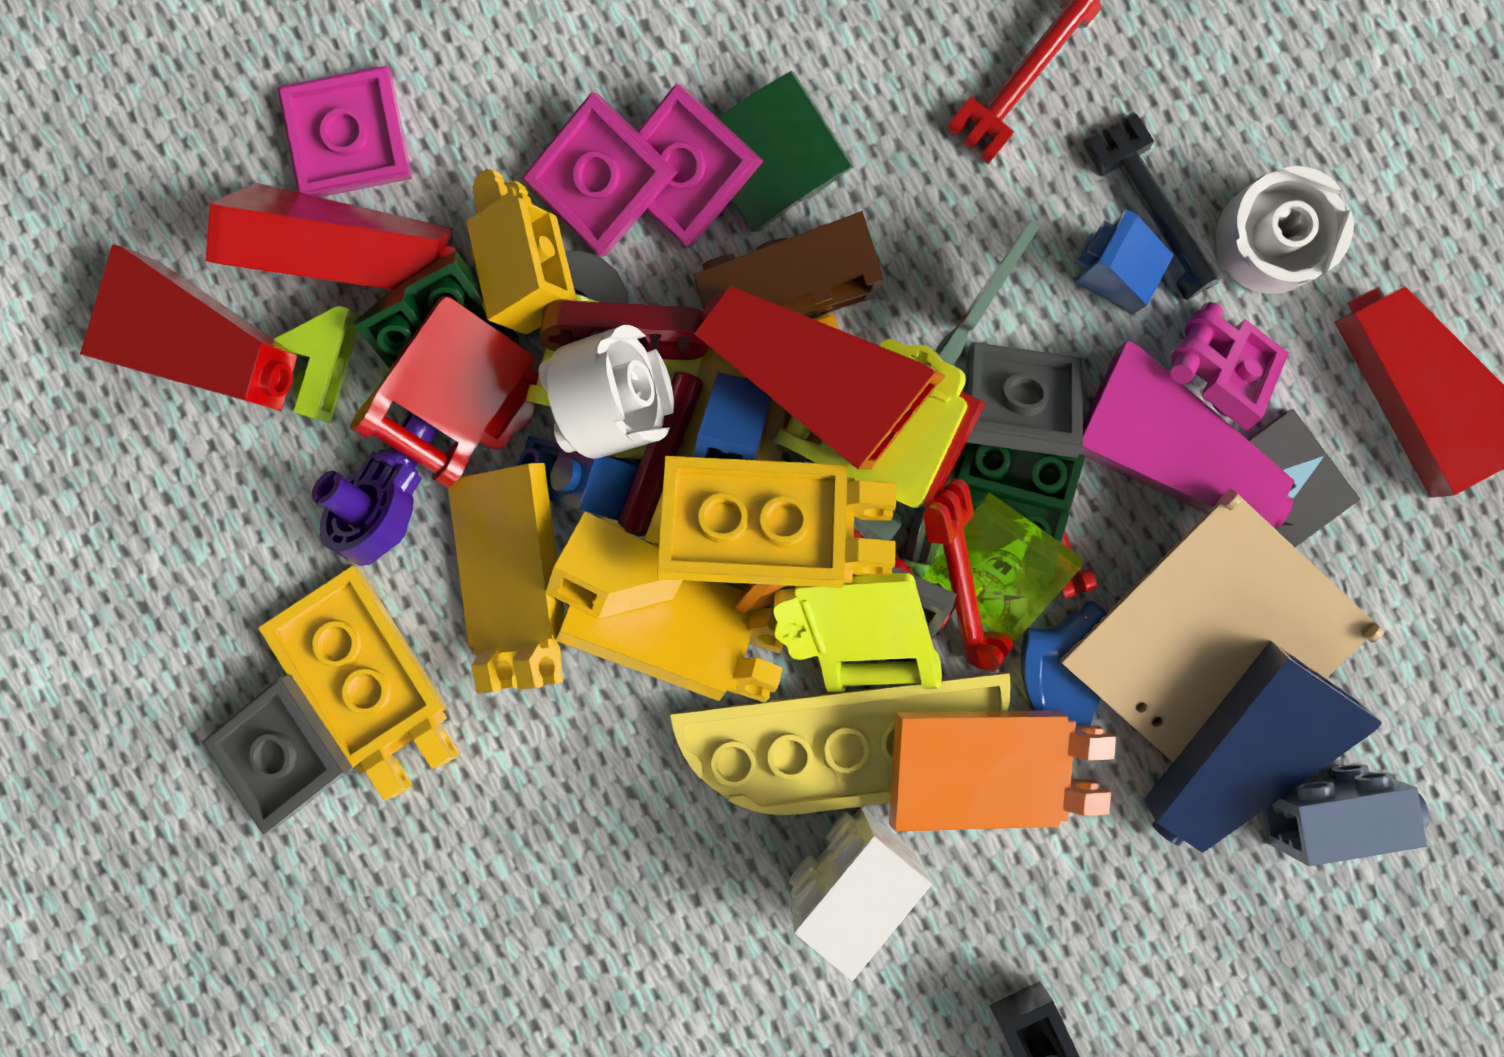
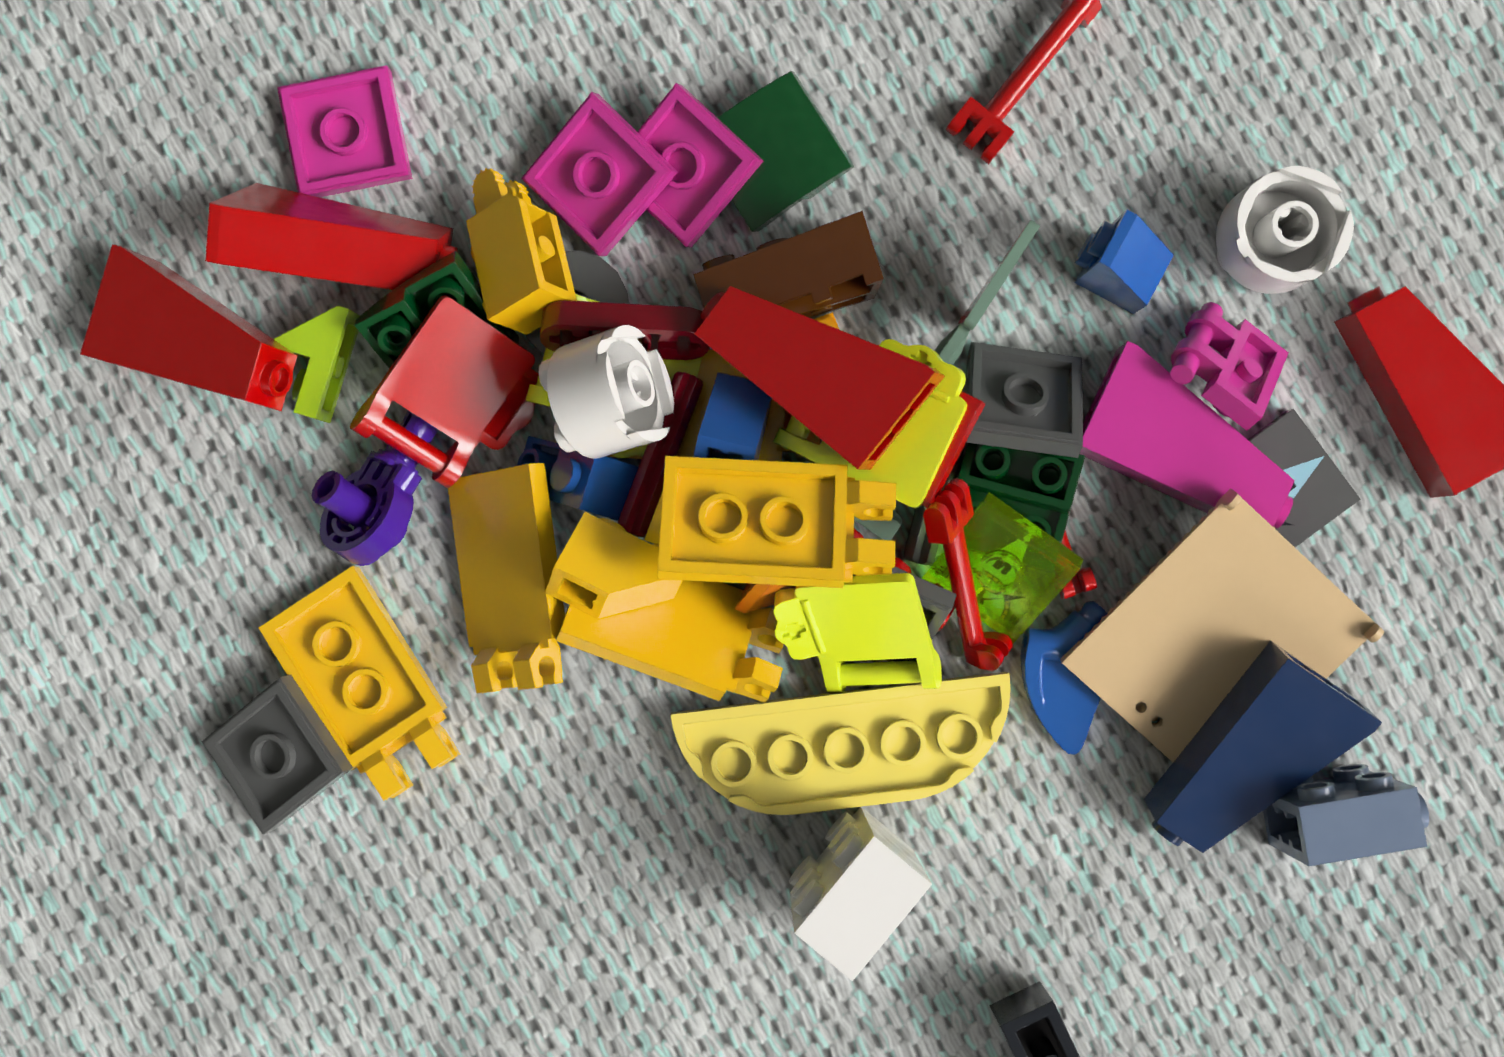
(993, 770): orange tile -> none
(1126, 156): black hinge -> none

